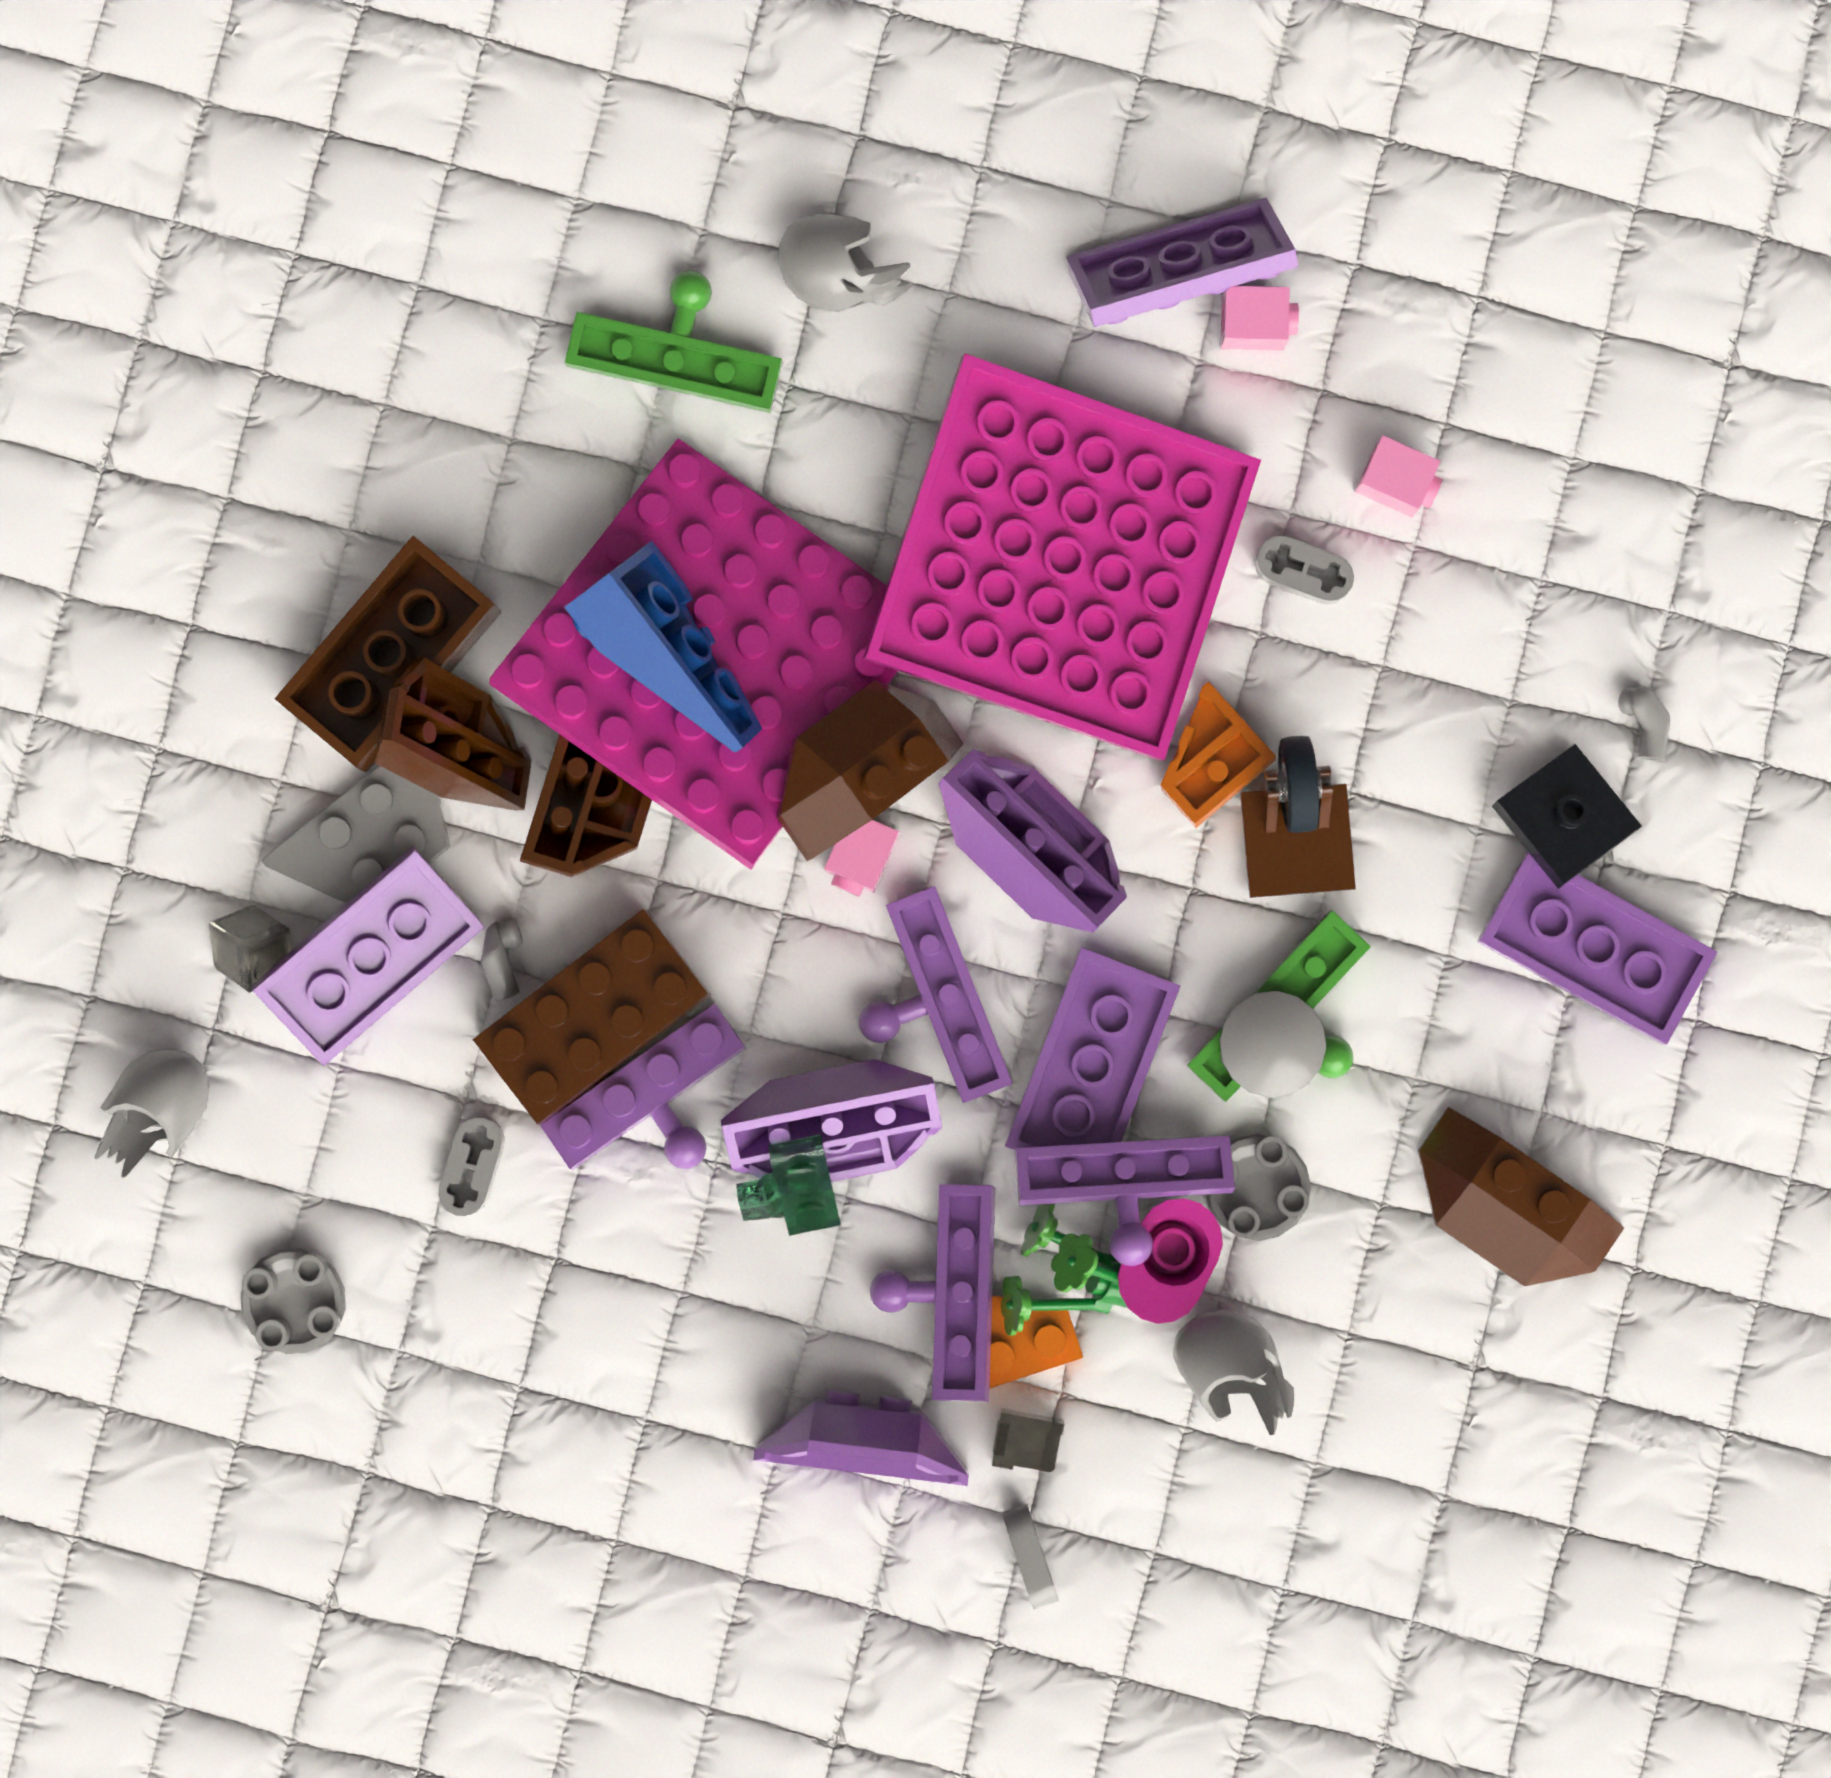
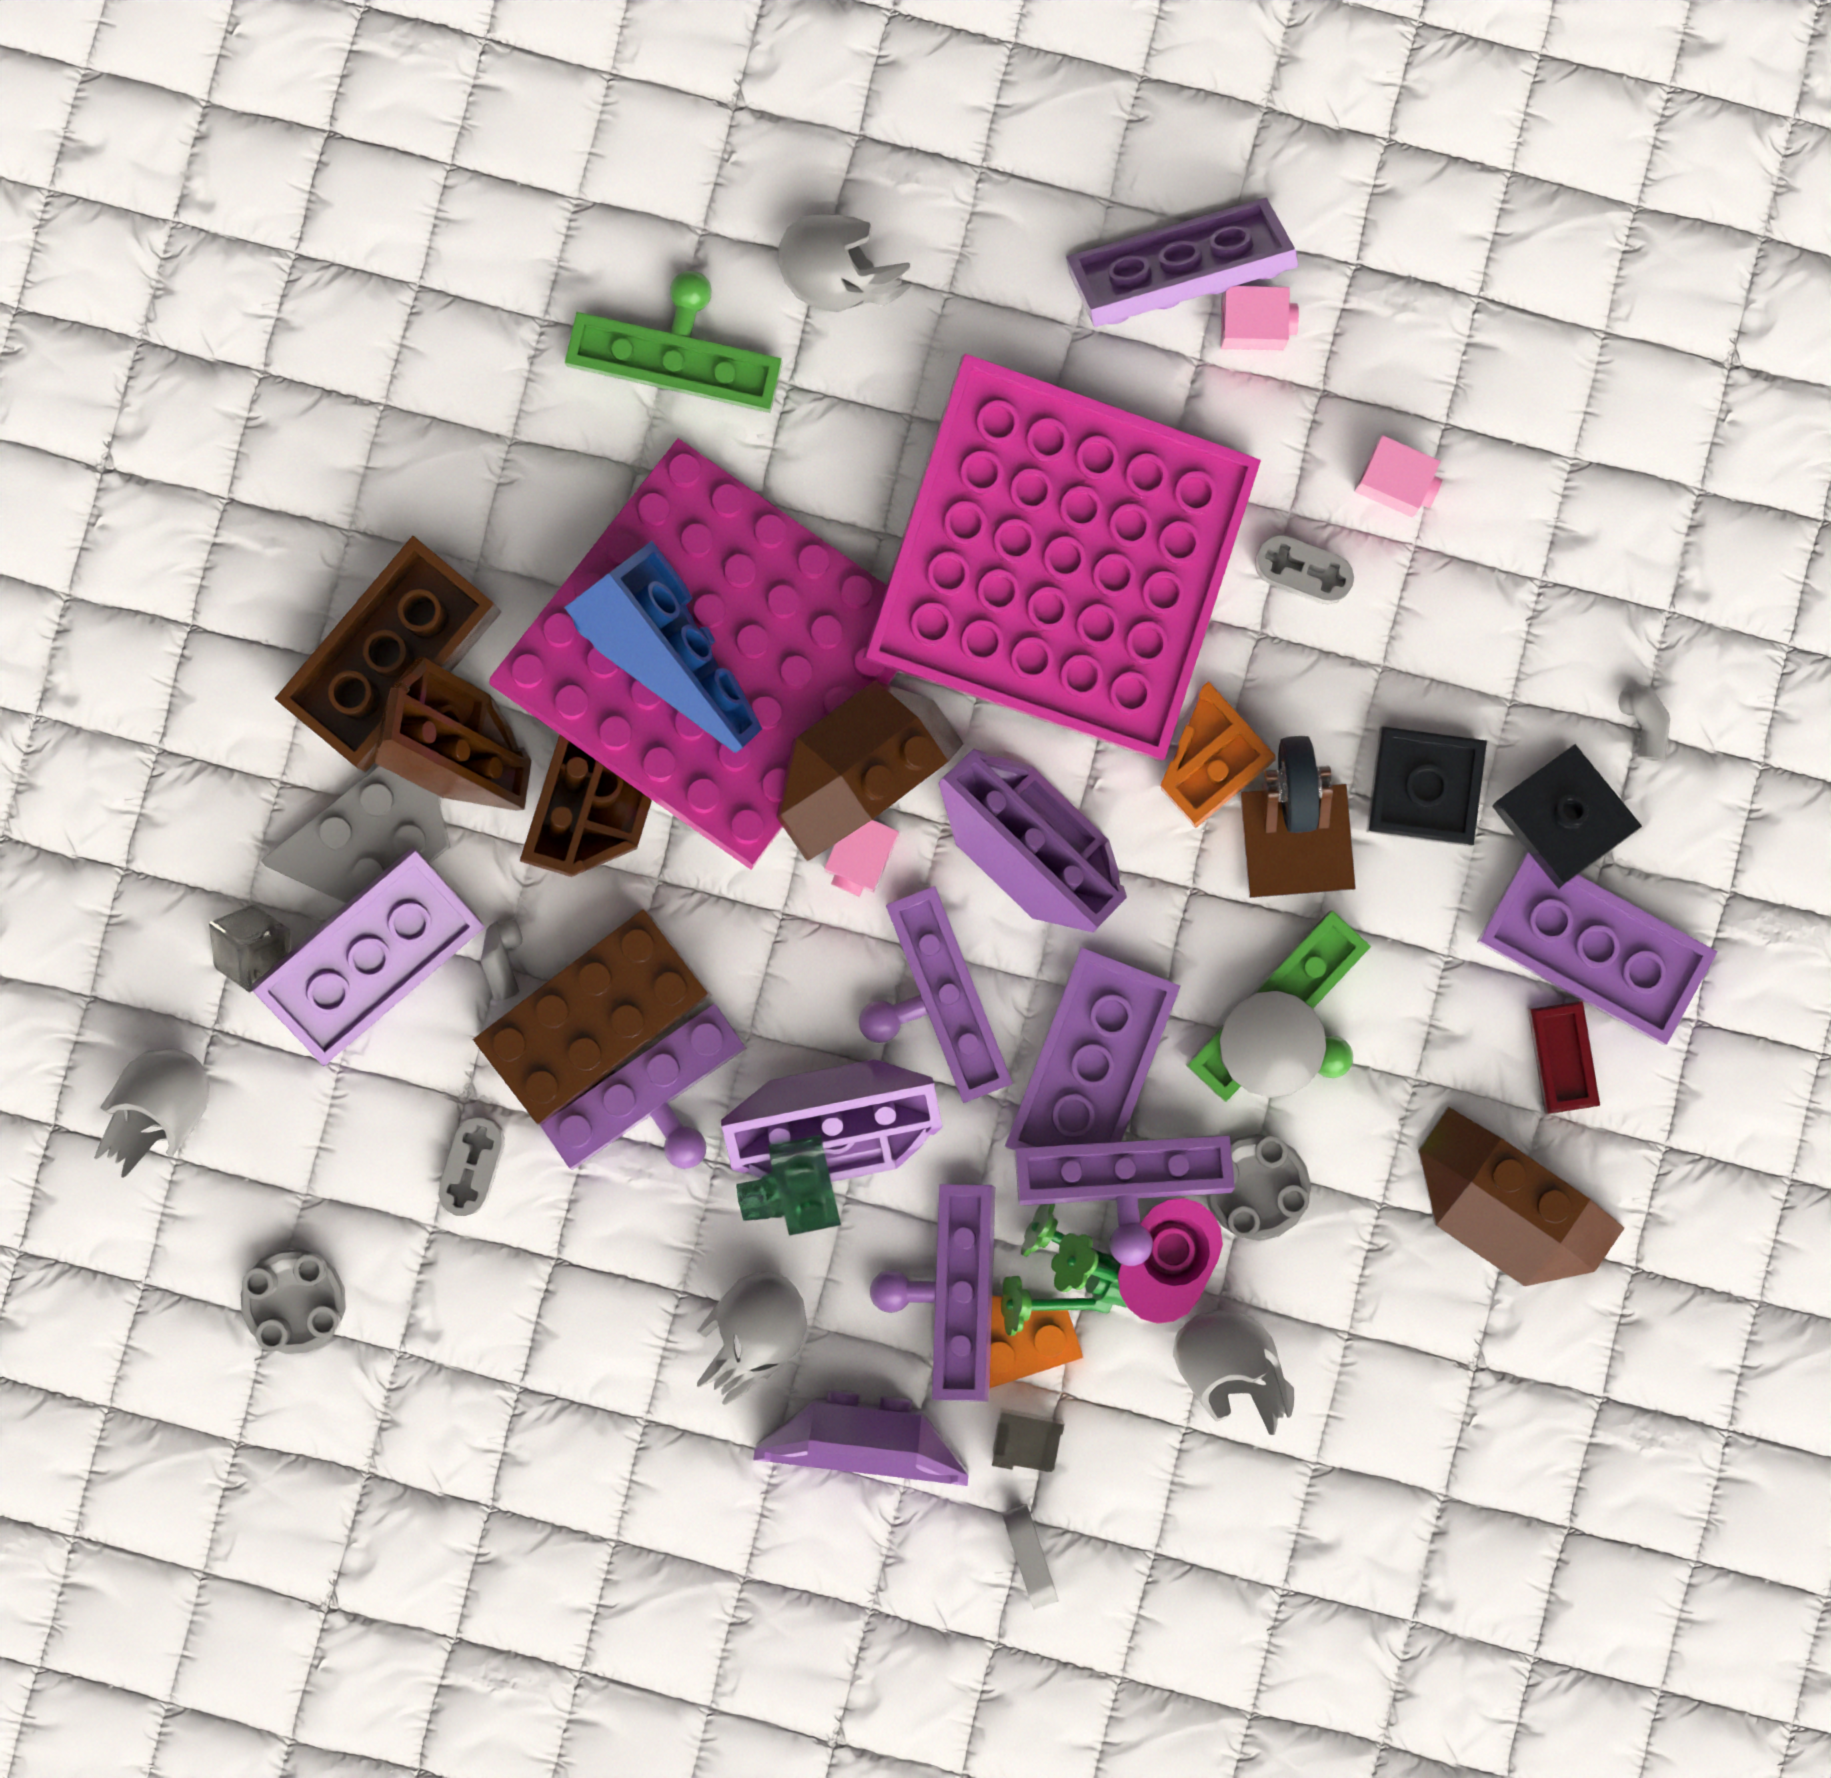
(769, 1324): none -> light grey helmet
(1426, 786): none -> black plate
(1563, 1057): none -> dark red tile

